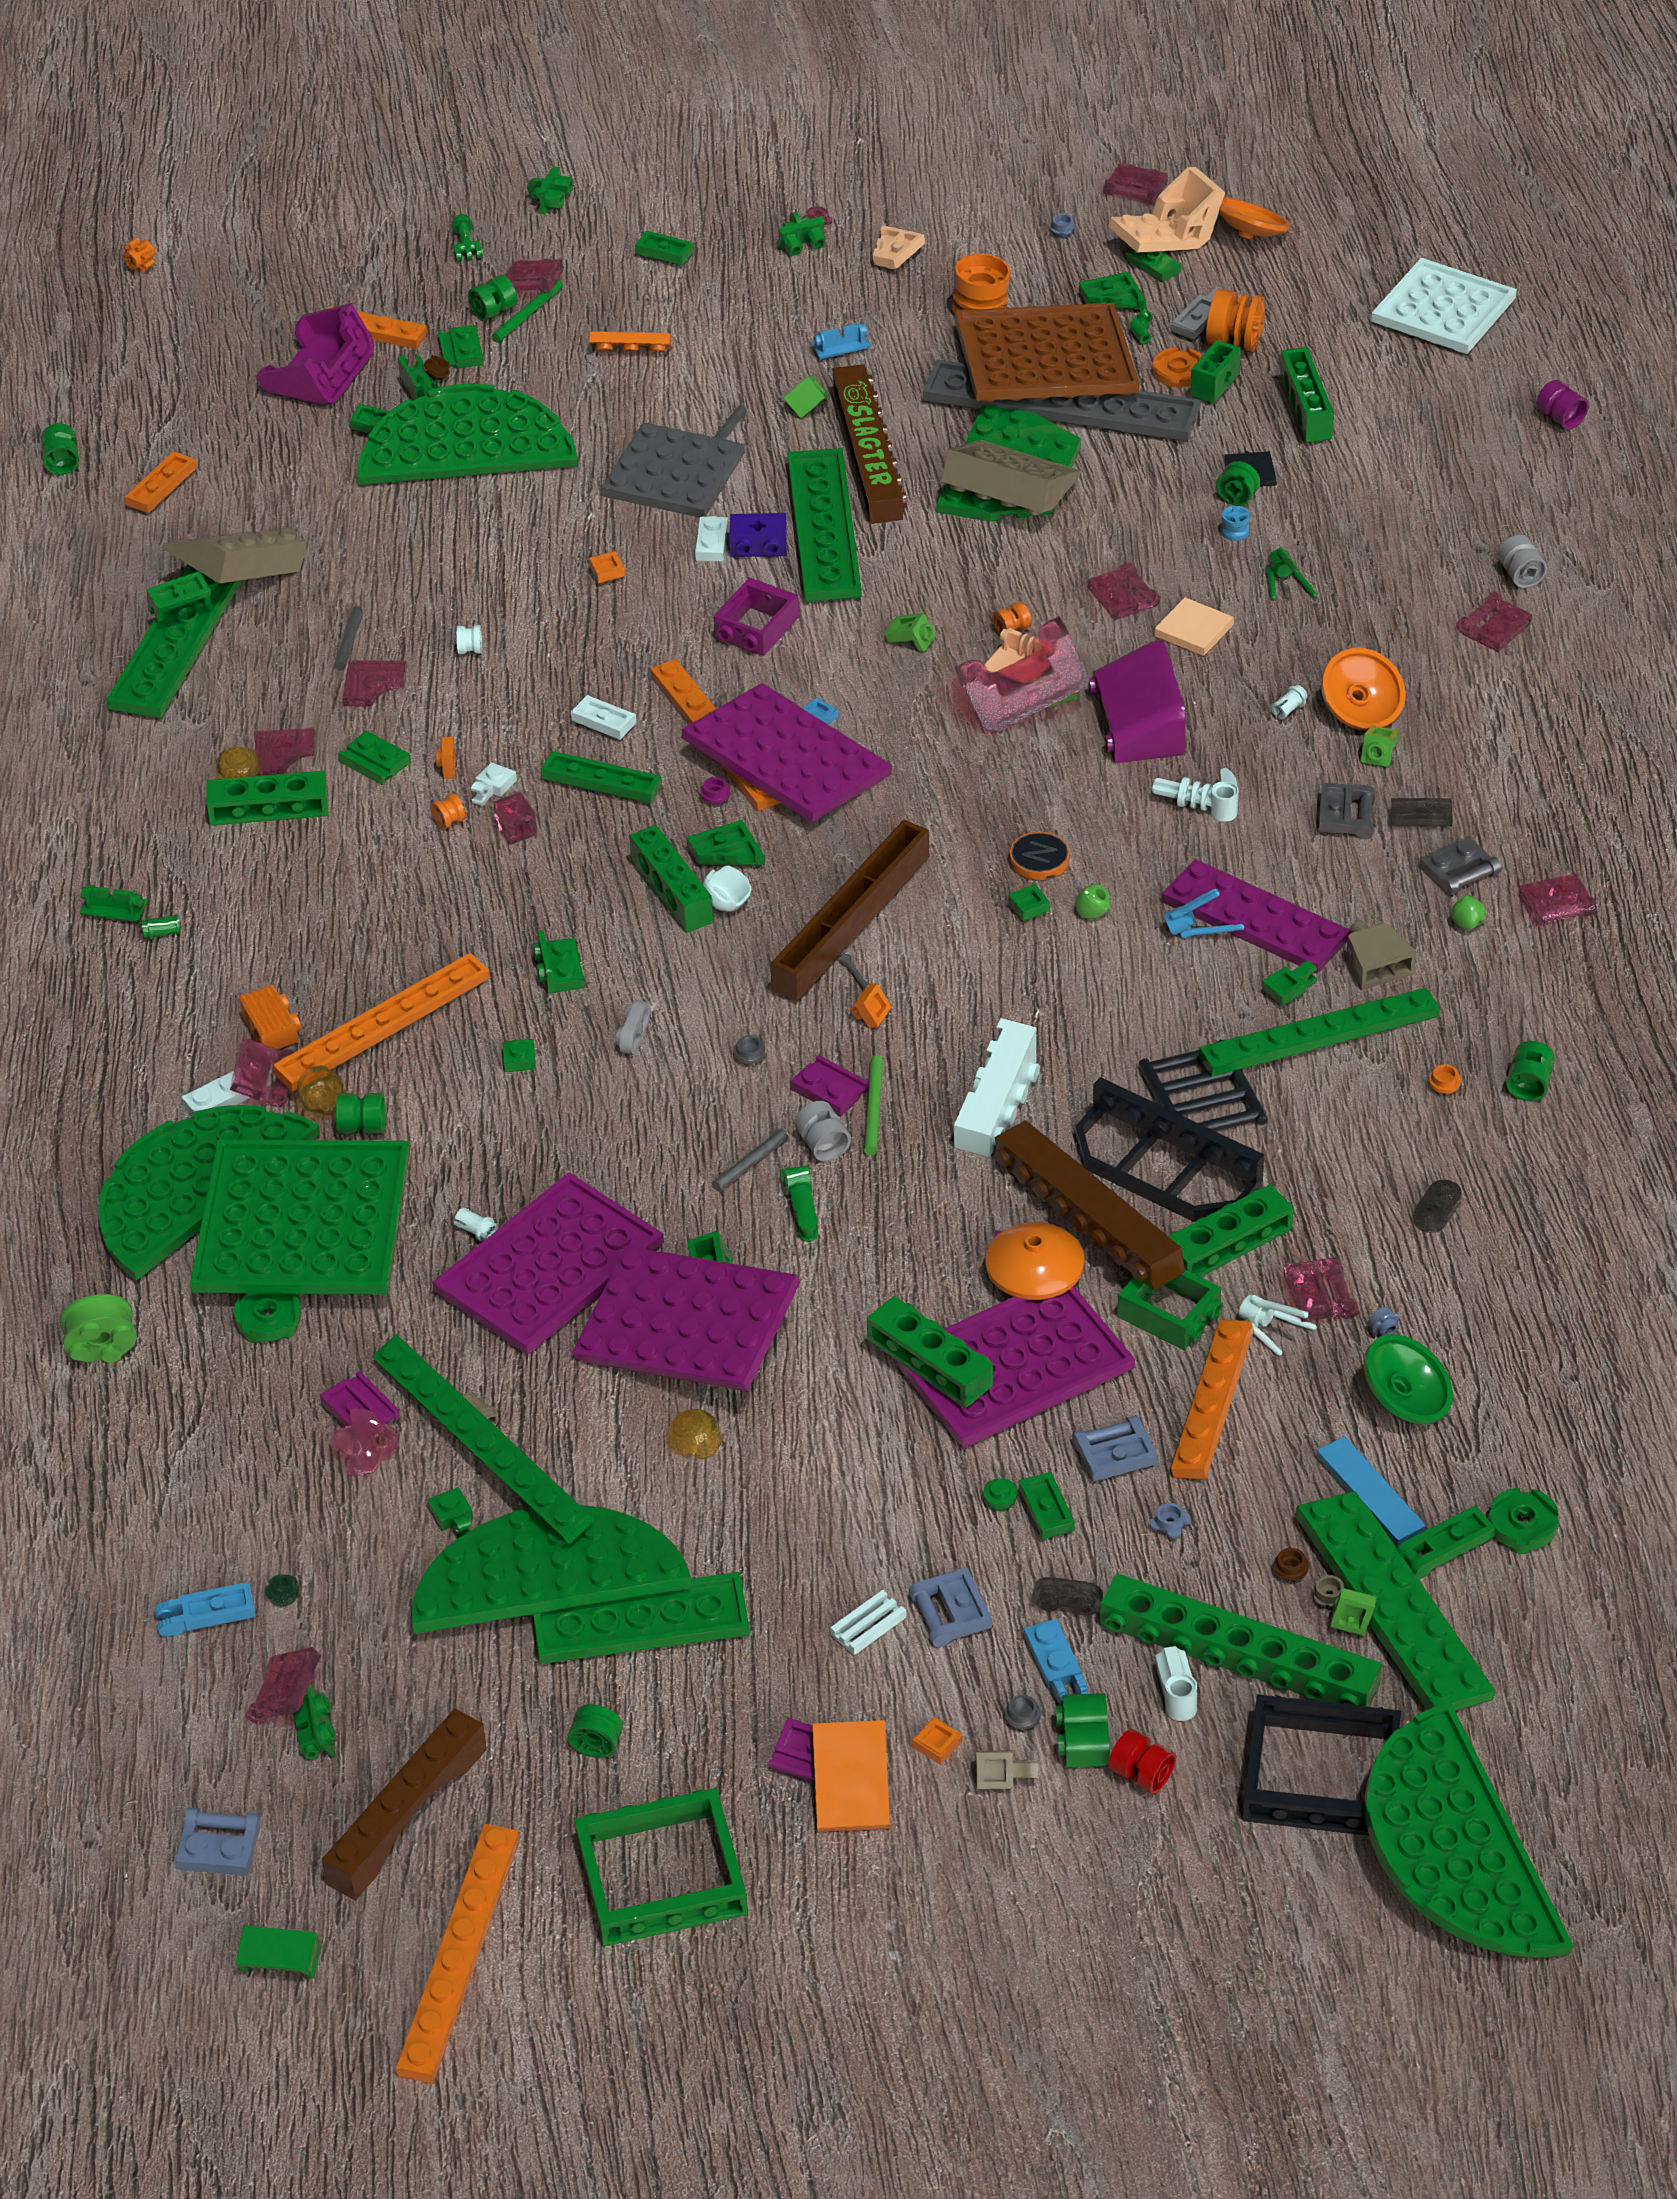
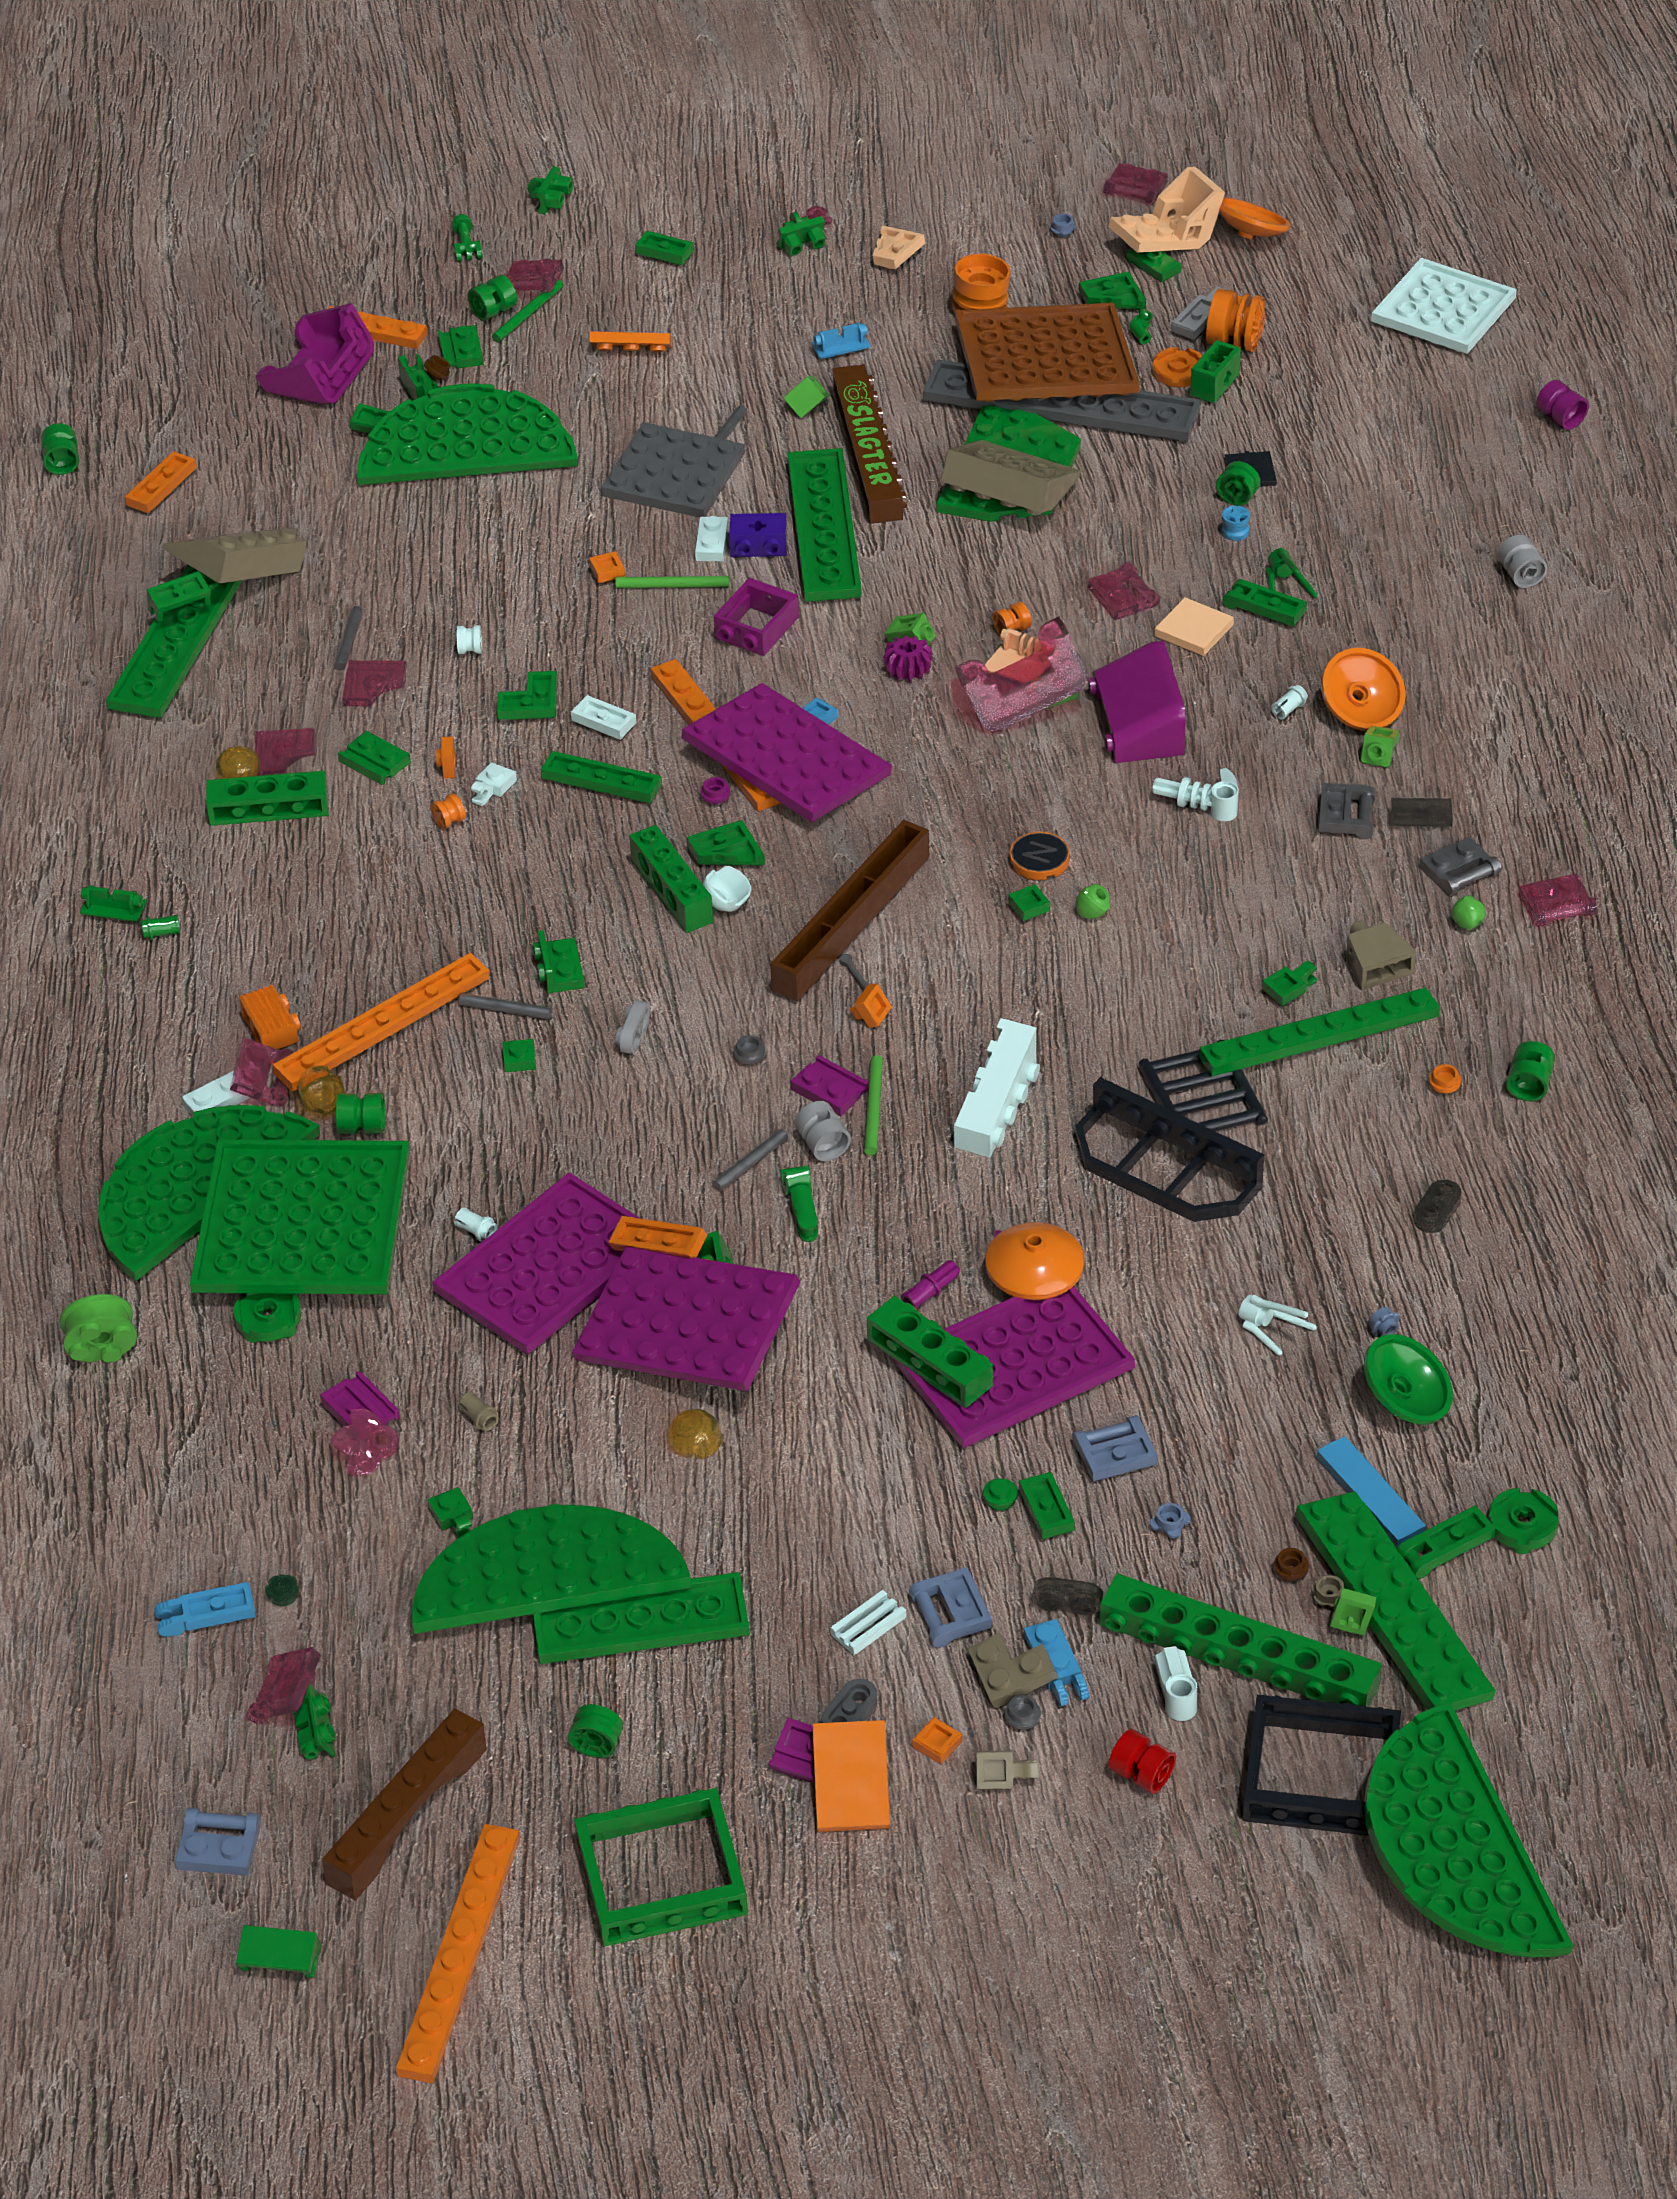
(139, 254): orange gear -> none
(483, 1439): green plate -> none
(505, 1006): none -> flat silver bar
(515, 818): clear pink brick -> none
(536, 702): none -> green plate
(658, 1237): none -> orange plate
(672, 582): none -> bright green bar
(843, 1706): none -> dark grey plate
(907, 658): none -> magenta gear
(931, 1284): none -> magenta axle
(1010, 1677): none -> dark tan plate
(1084, 1729): green brick -> none
(1089, 1205): reddish brown brick -> none
(1178, 1332): green window -> none
(1181, 918): dark azure plant -> none
(1212, 1399): orange plate -> none
(1234, 1230): green brick -> none
(1265, 602): none -> green plate
(1266, 918): magenta plate -> none
(1306, 394): green brick -> none
(1310, 1291): clear pink plate -> none
(1499, 629): clear pink plate -> none

